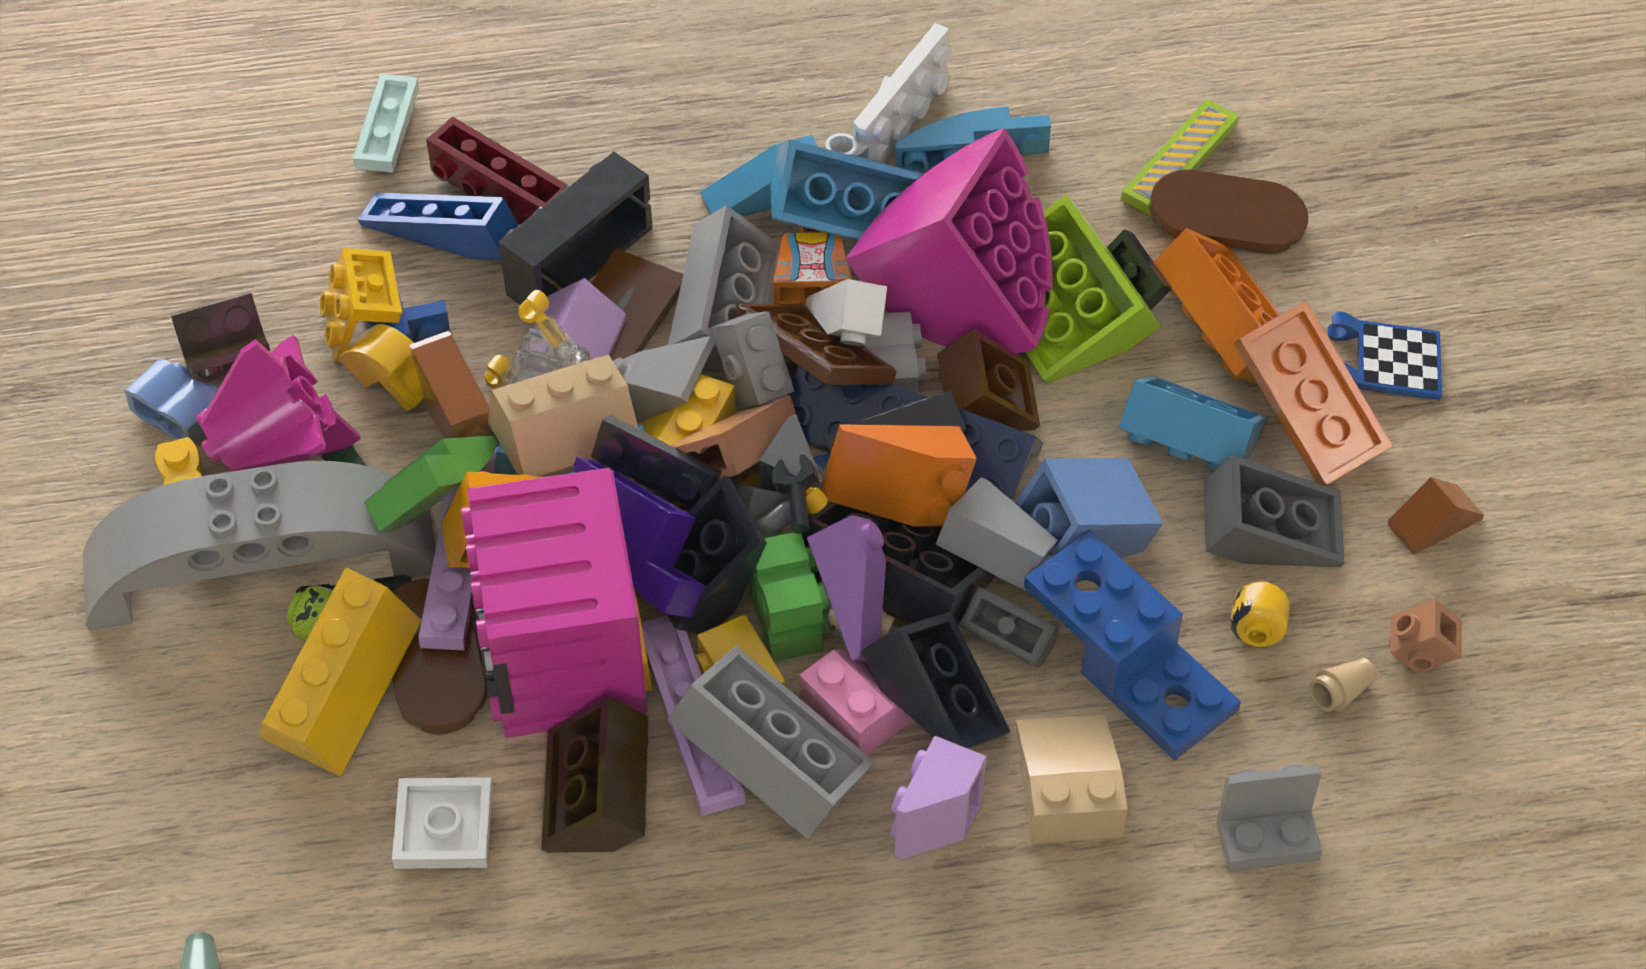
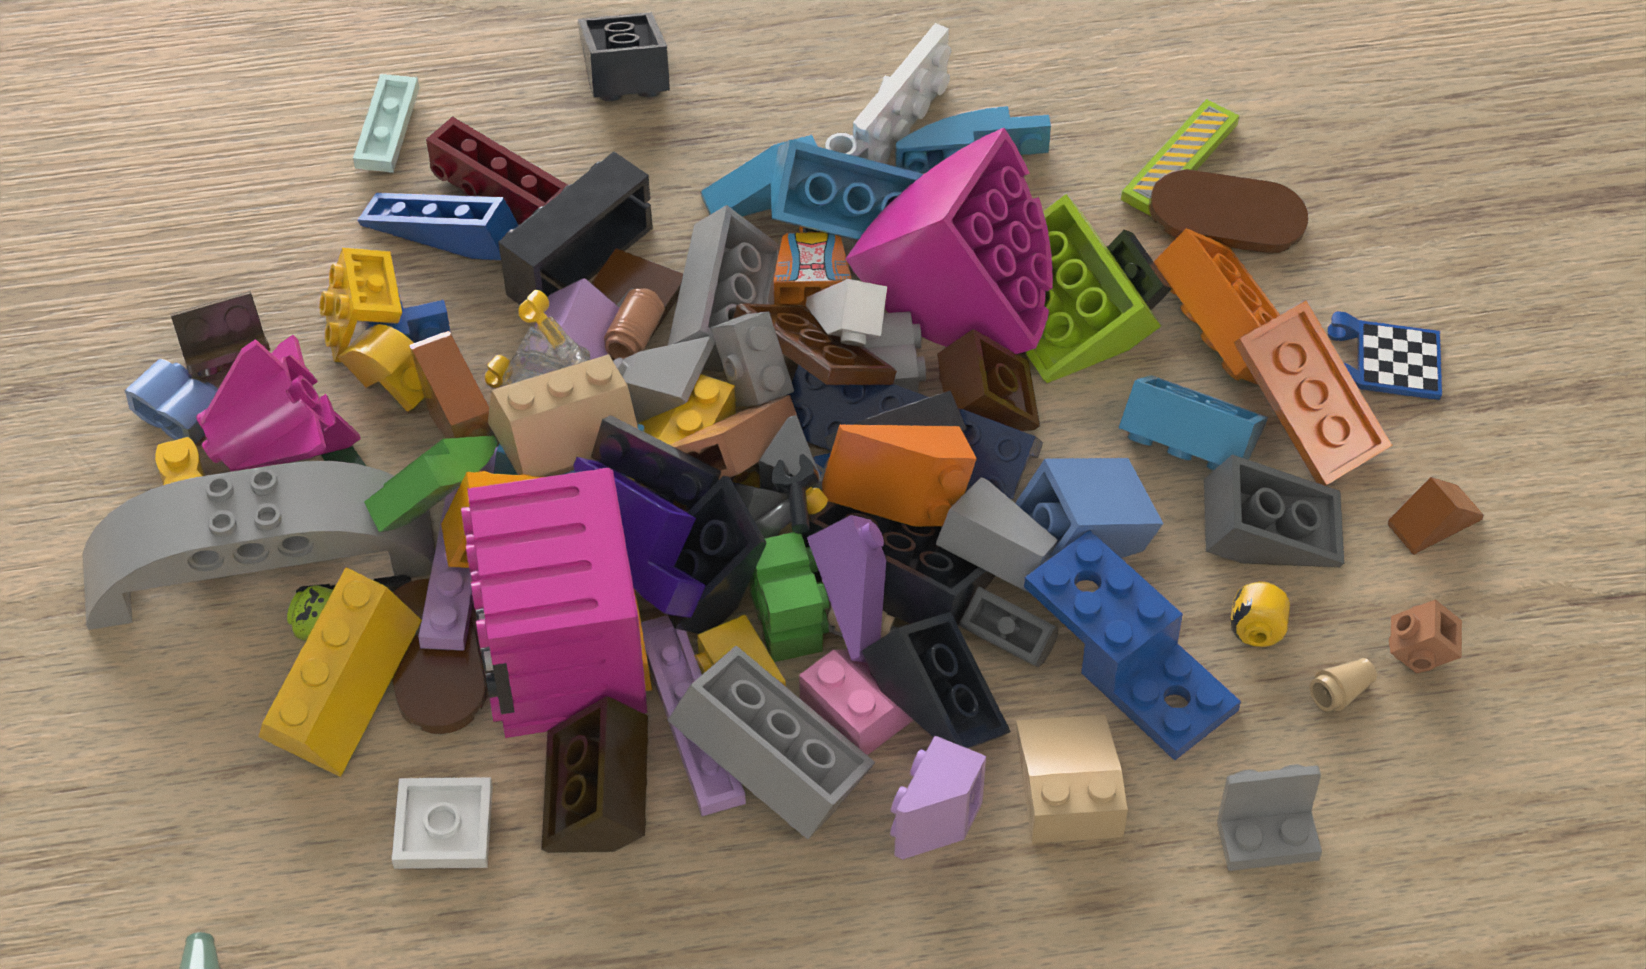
(624, 56): none -> black slope
(633, 323): none -> nougat head

